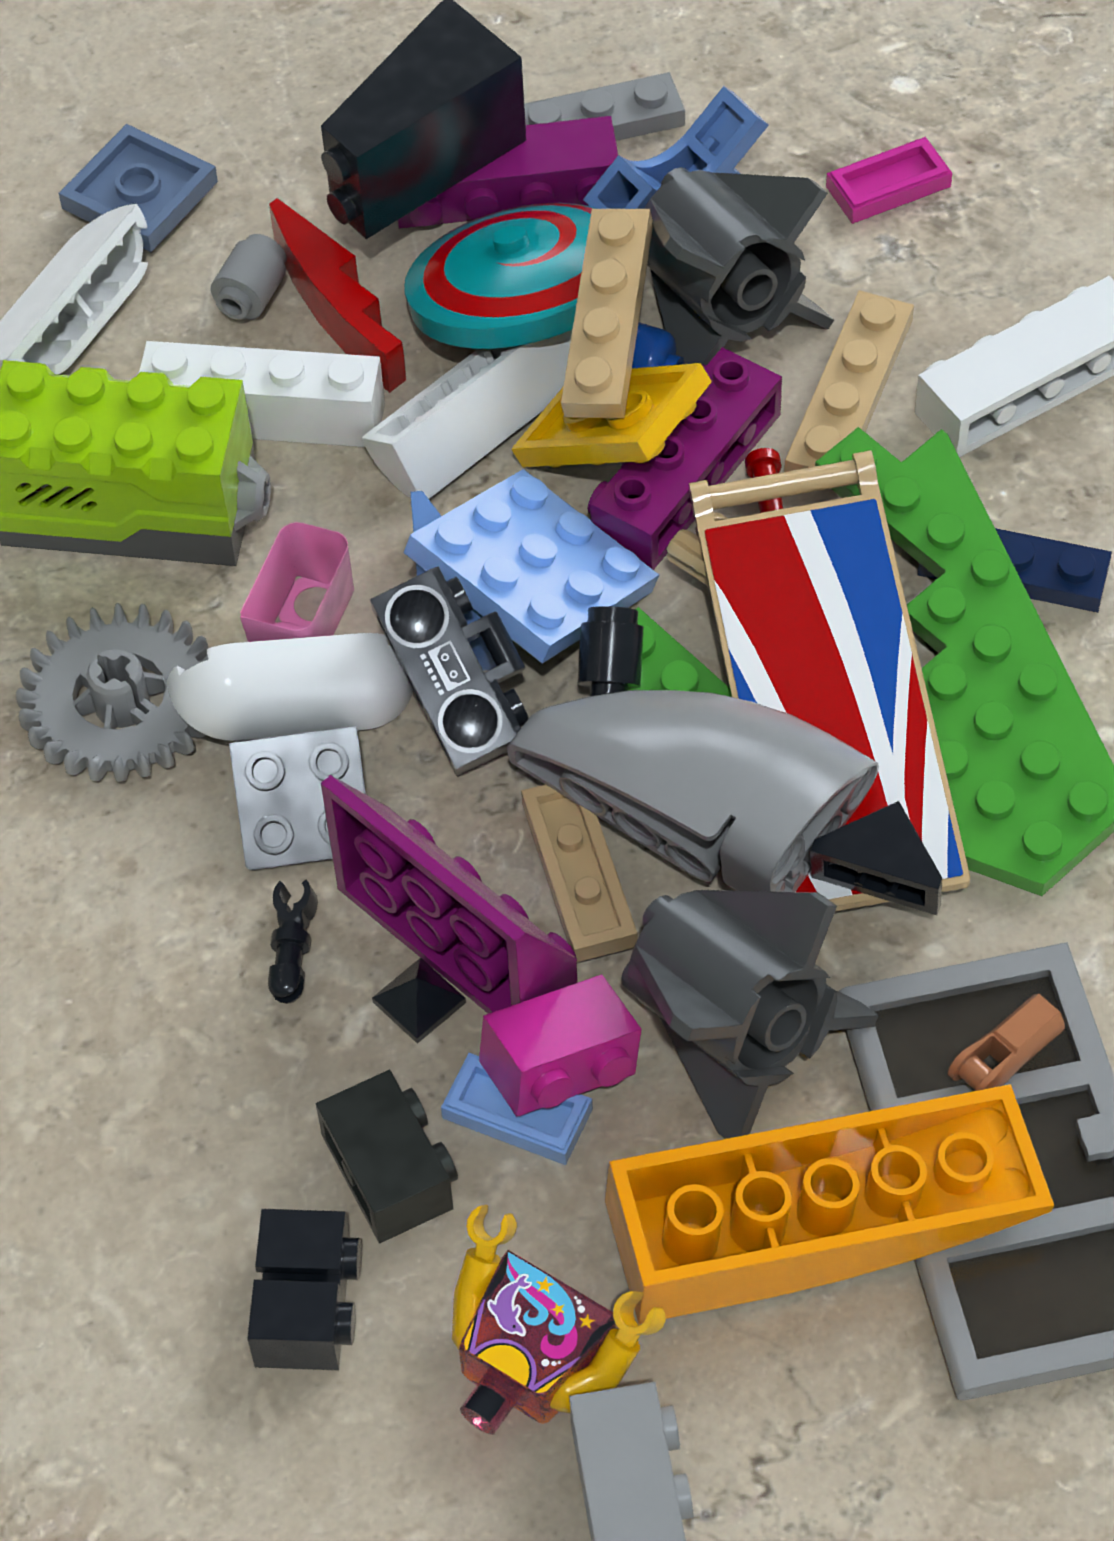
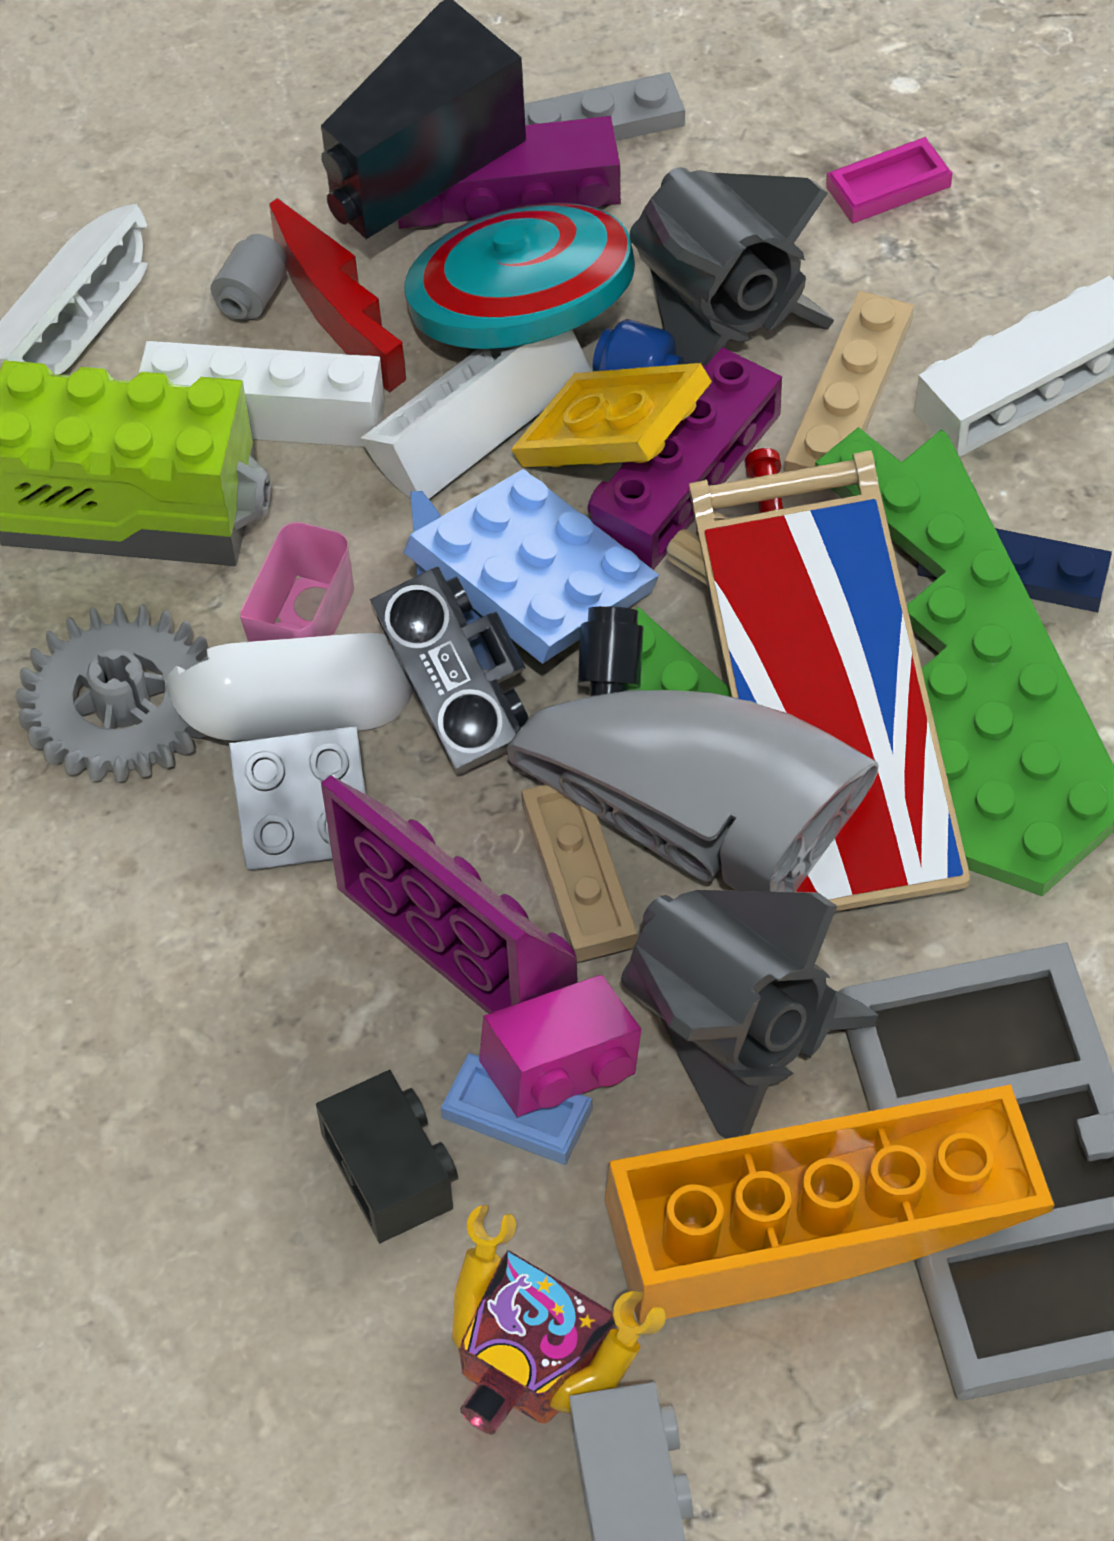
(140, 172): sand blue plate -> none
(290, 942): black piece -> none
(300, 1302): black piece -> none
(419, 1000): black slope -> none
(607, 314): tan plate -> none
(711, 144): medium blue arch -> none
(881, 859): black slope -> none
(1010, 1044): nougat bar -> none

